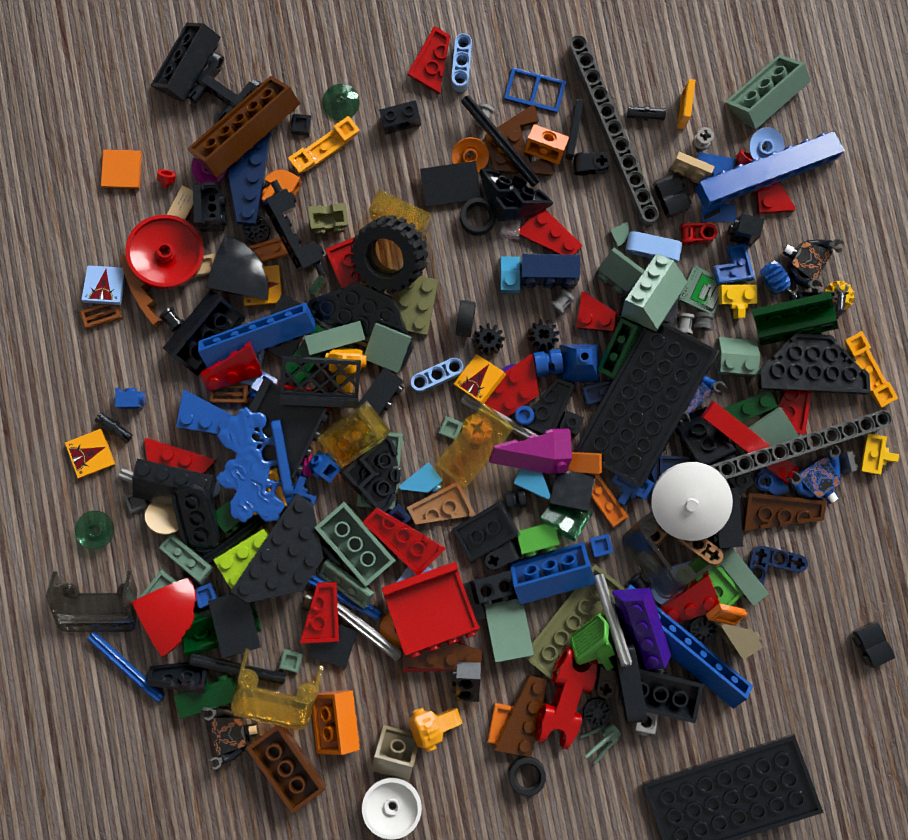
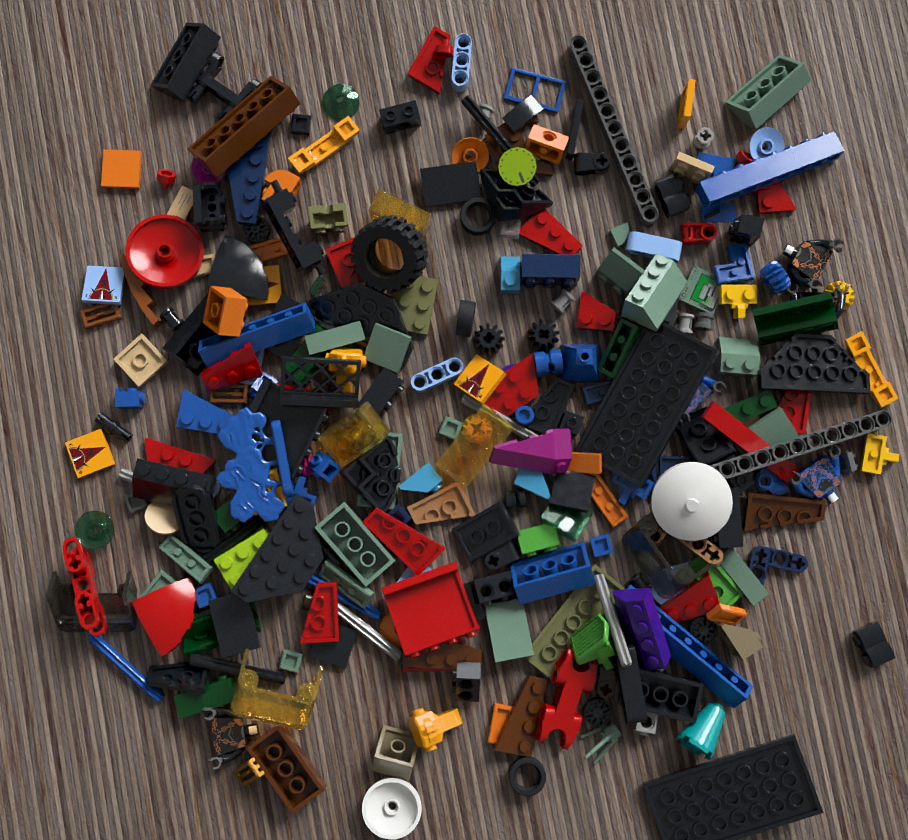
(86, 601): none -> red piece
(141, 360): none -> tan plate
(225, 311): none -> orange brick
(253, 768): none -> pearl gold tile
(335, 723): orange slope -> none
(444, 50): none -> red tile
(517, 166): none -> lime tile
(522, 113): none -> black slope
(646, 113): black pin -> none
(704, 734): none -> teal cone

